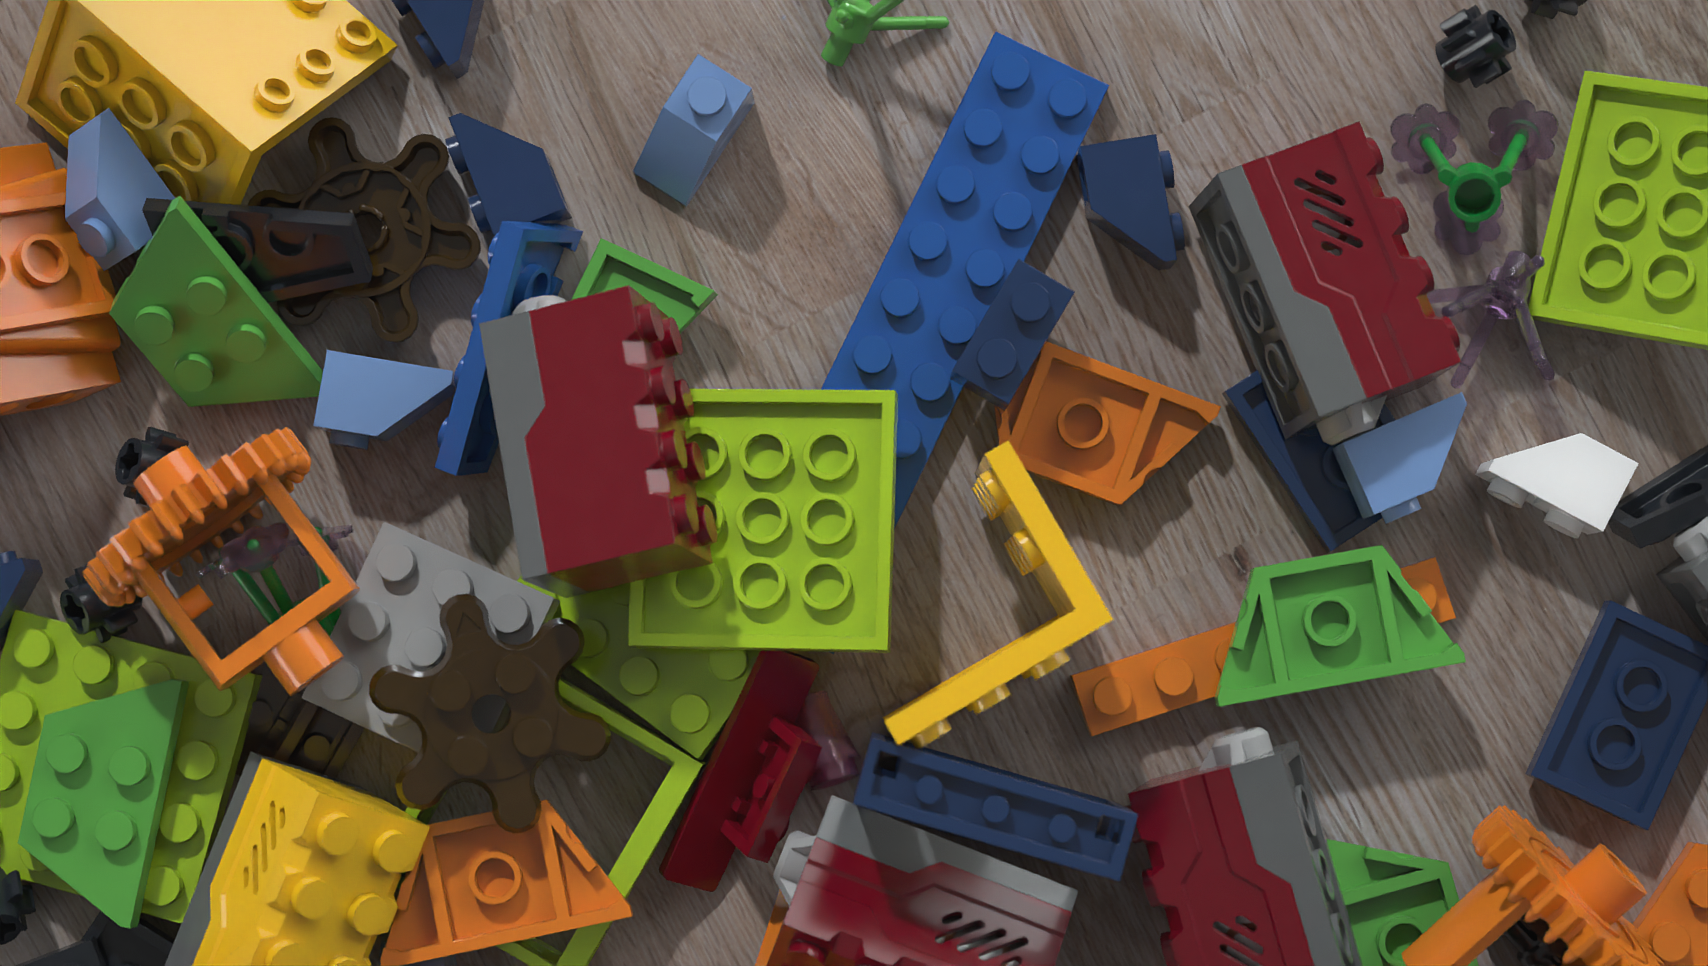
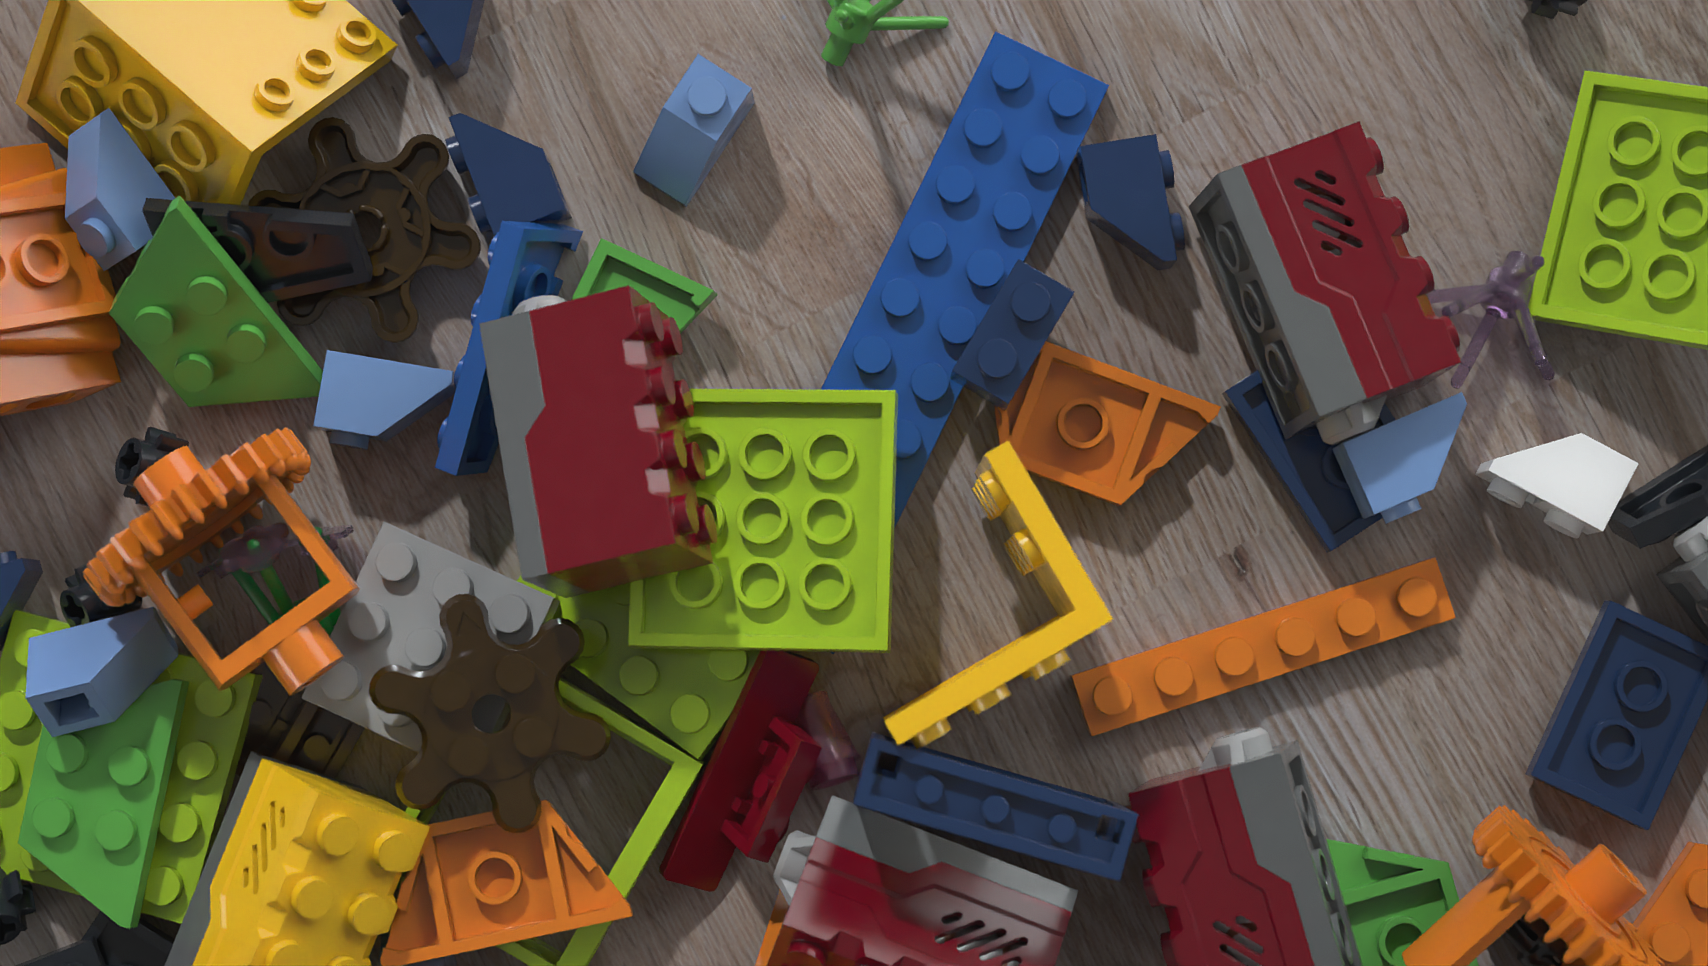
(96, 669): none -> medium blue slope
(1329, 626): bright green wing -> none
(1473, 190): plant -> none
(1475, 46): black gear -> none

